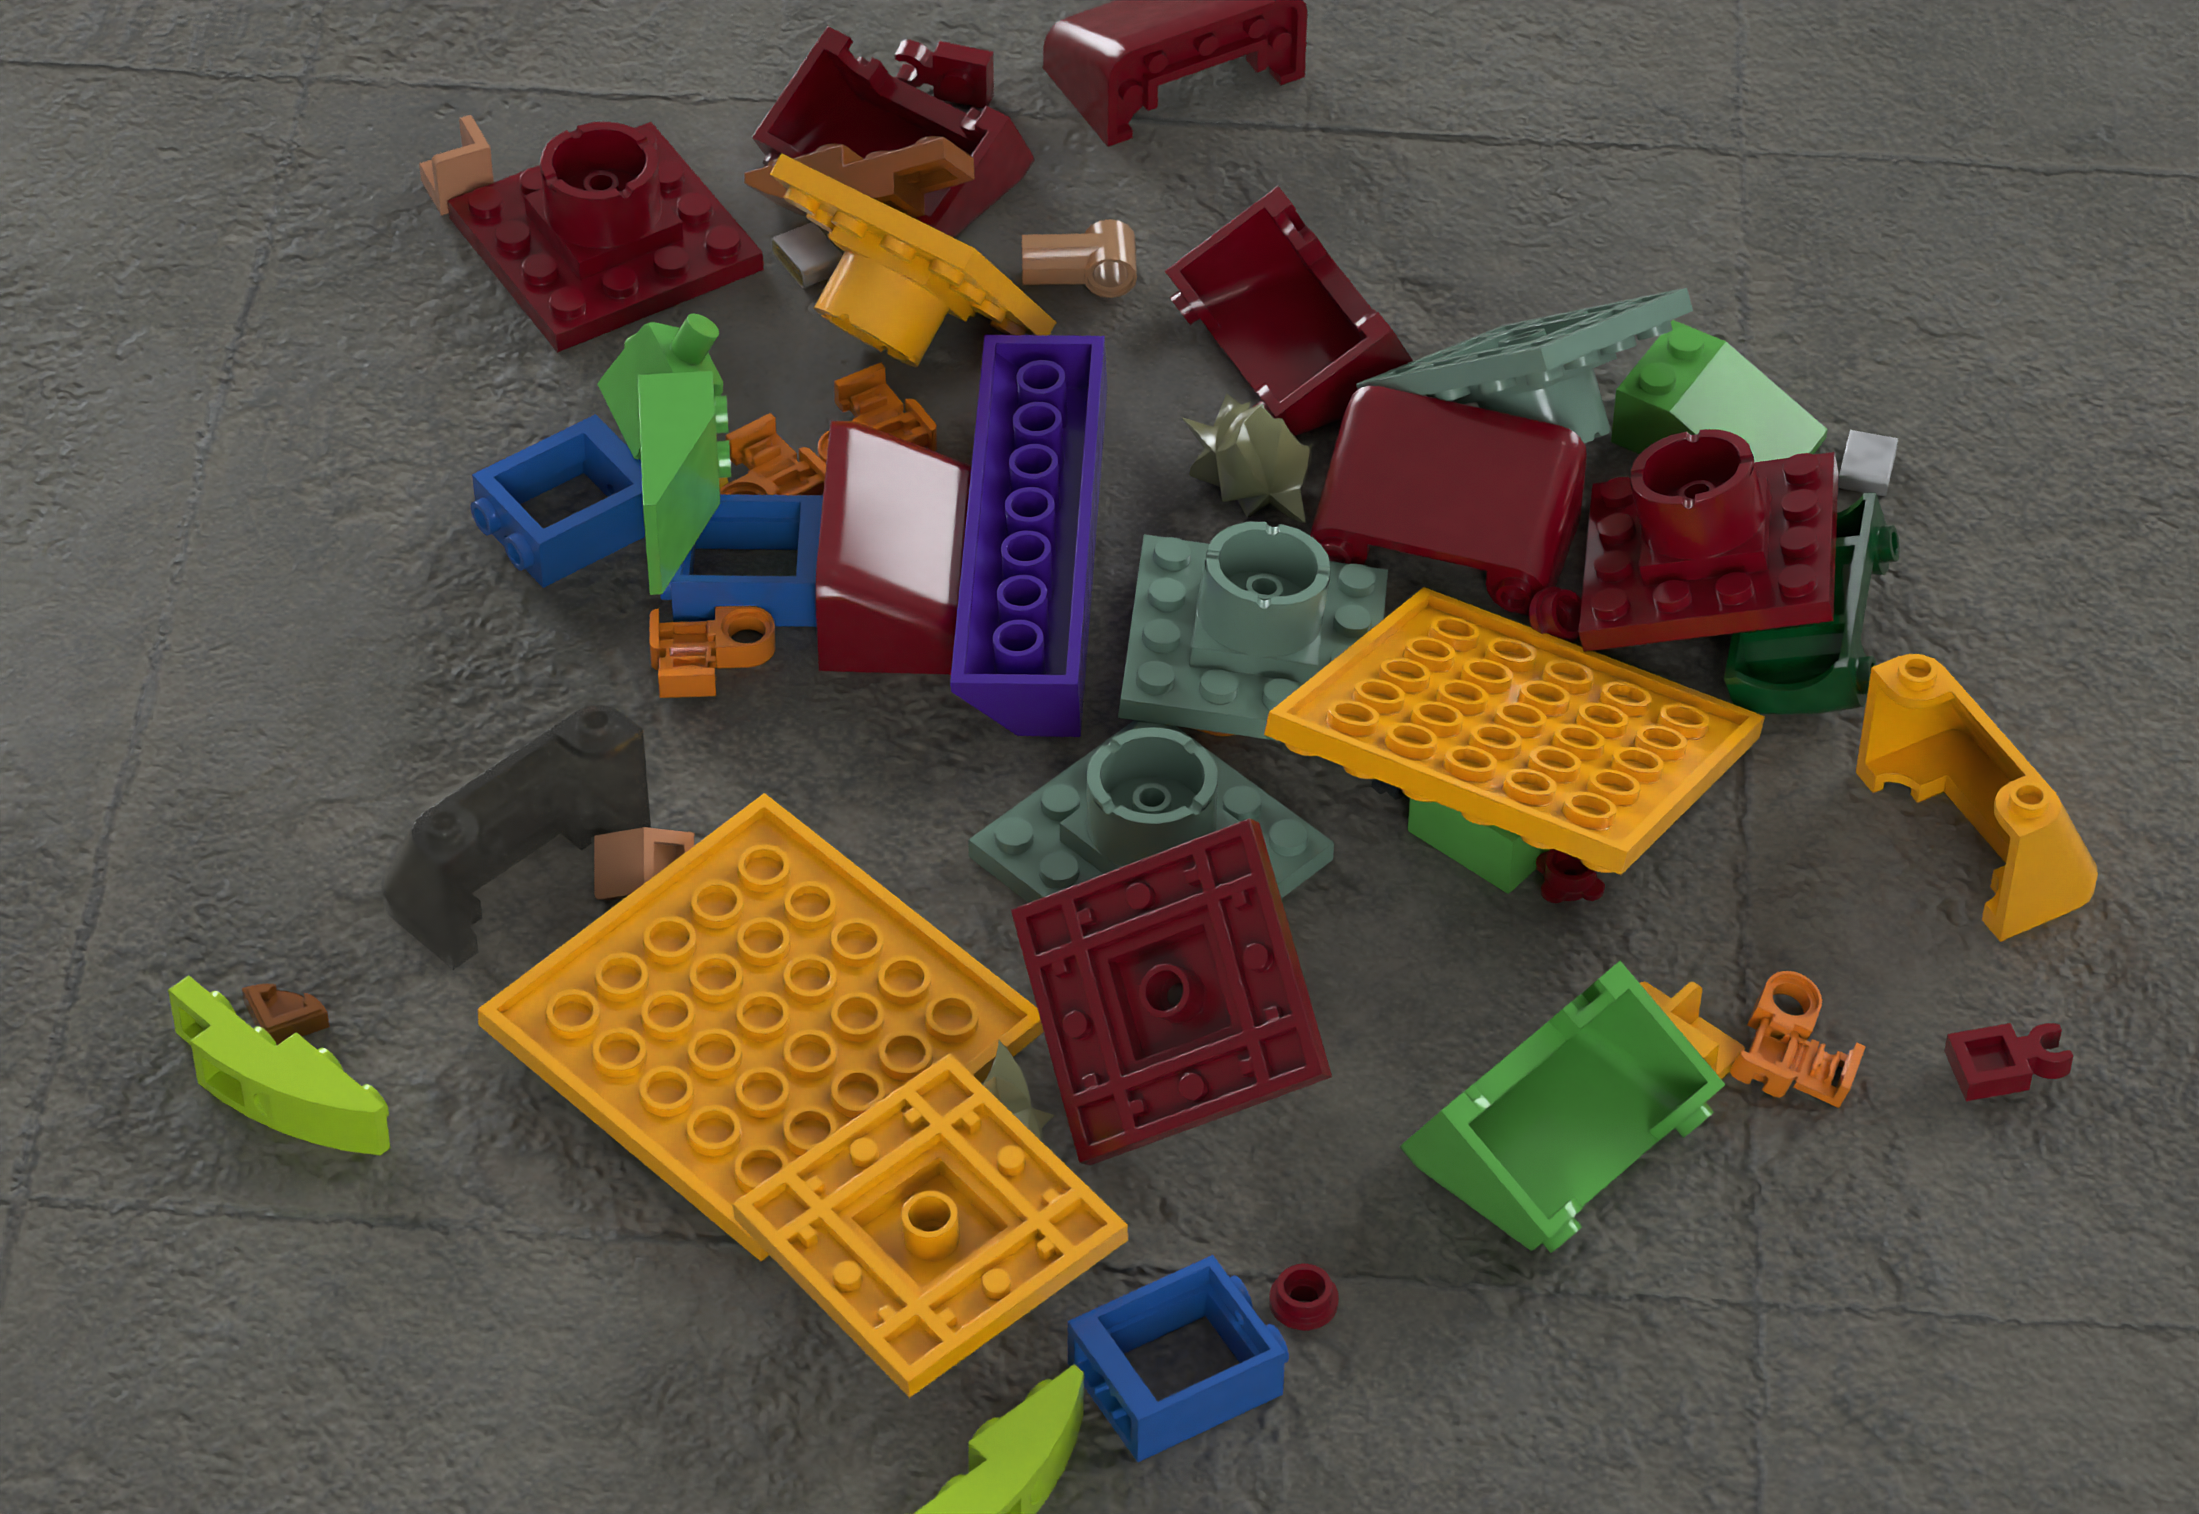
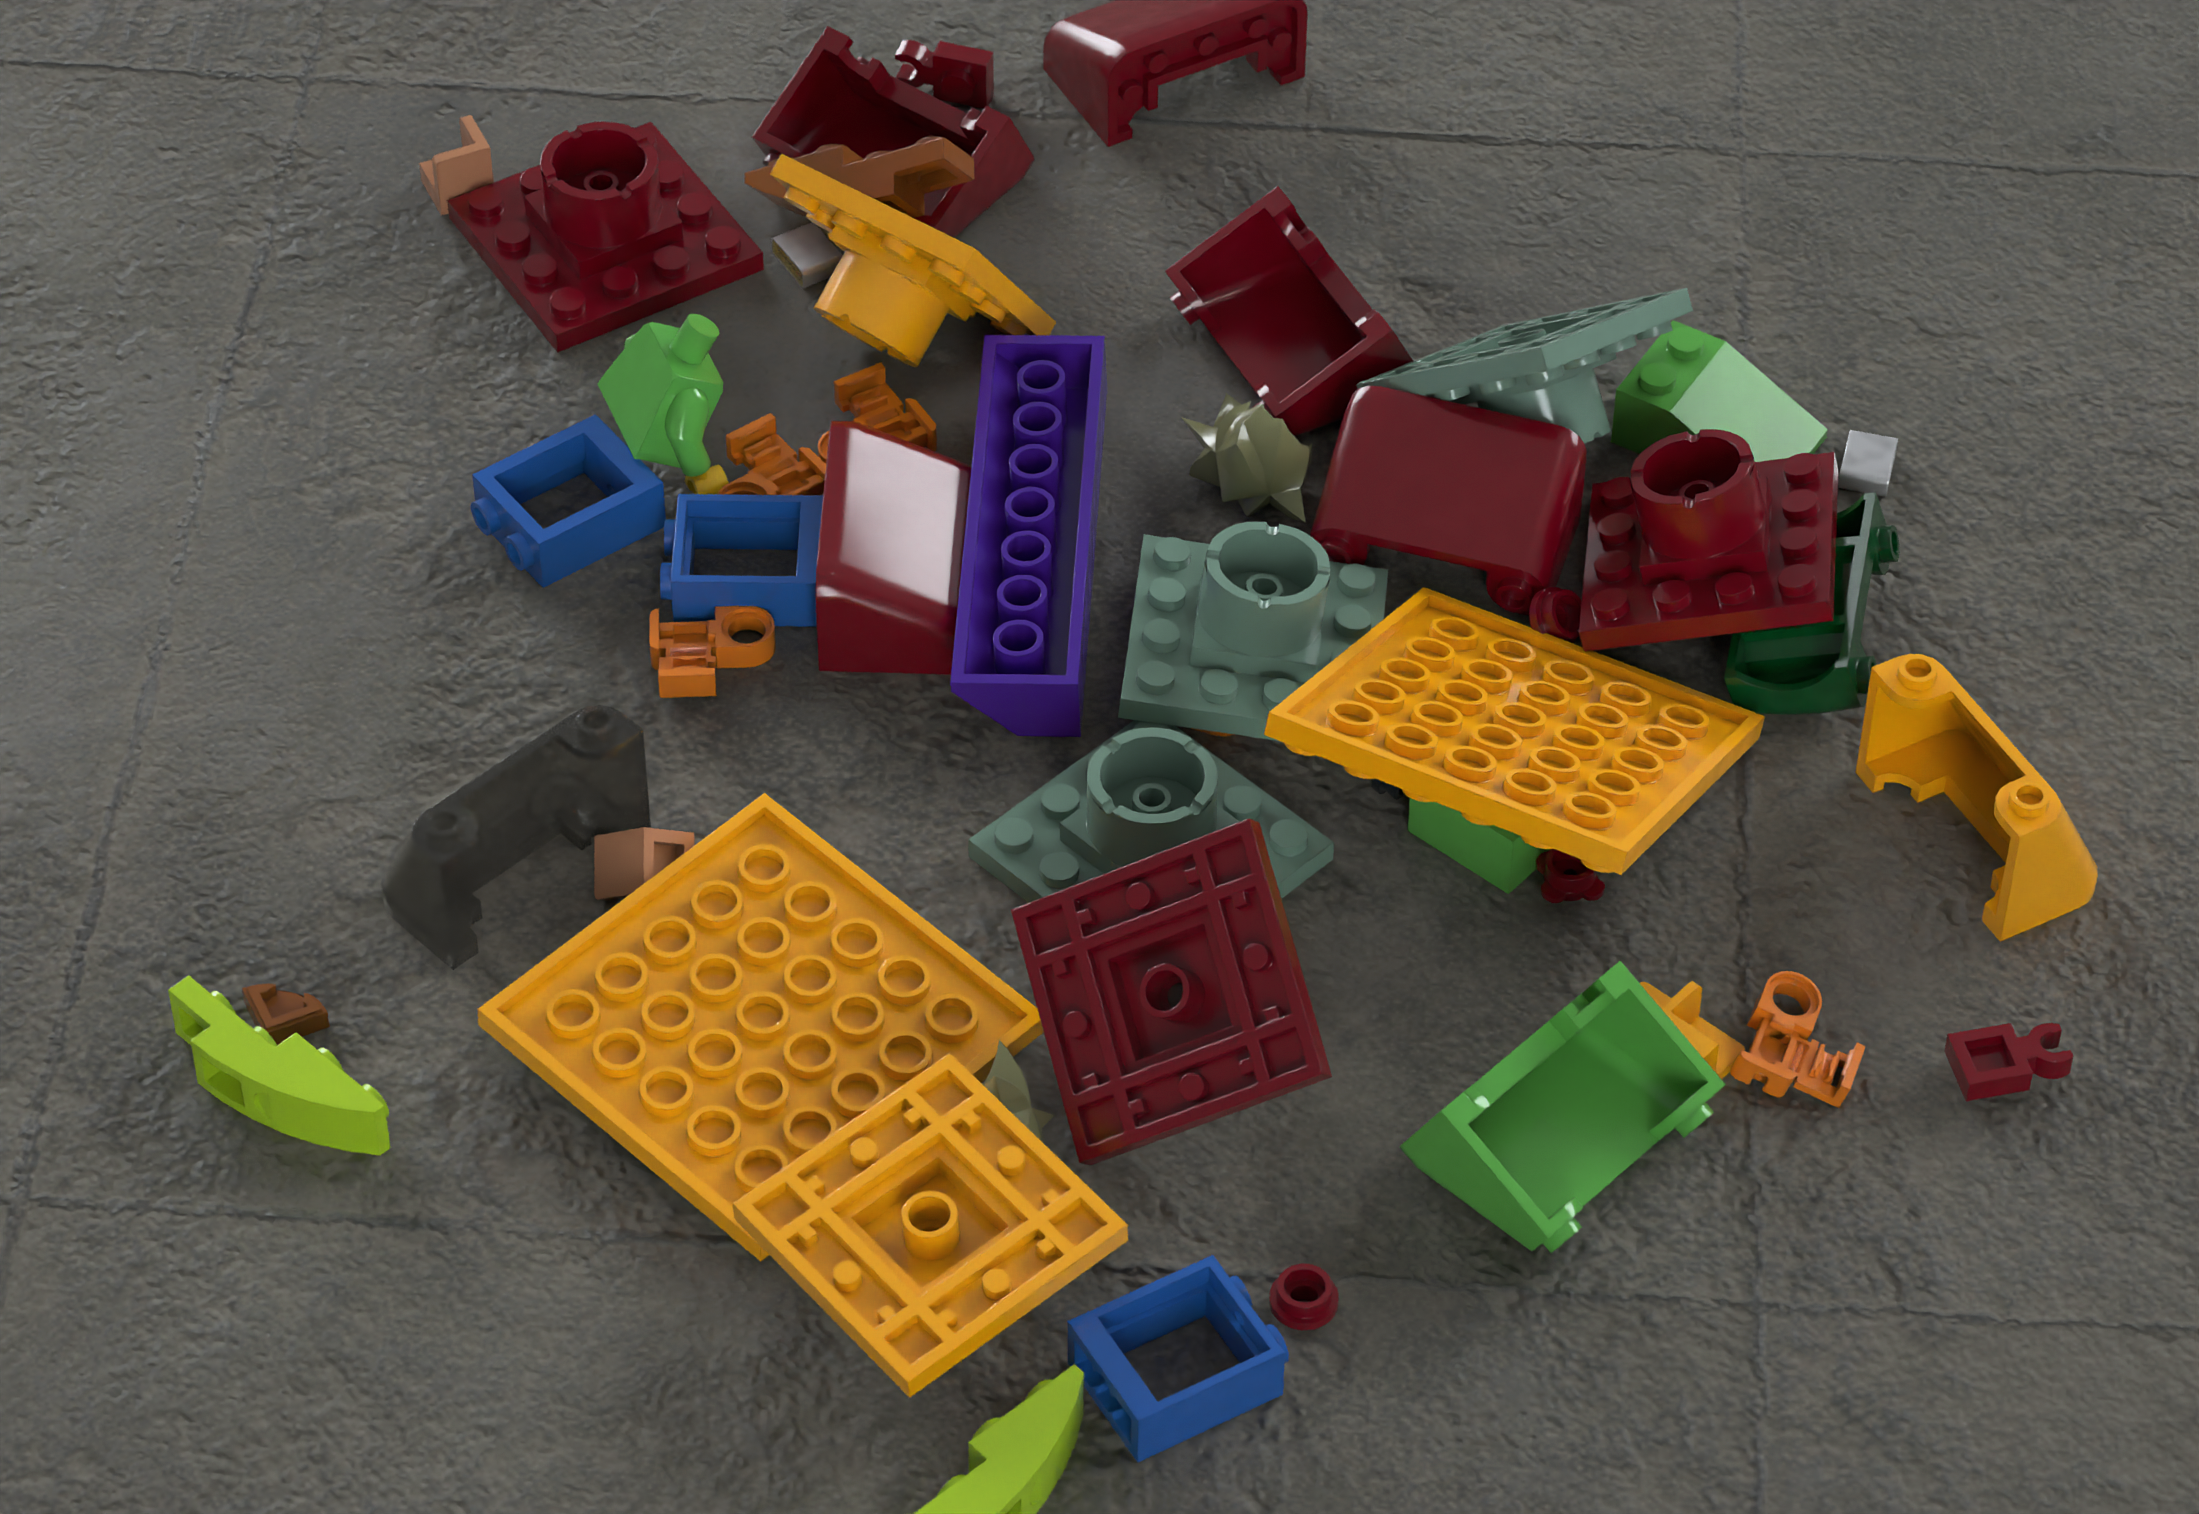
(679, 465): bright green slope -> none
(1099, 258): medium nougat piece -> none

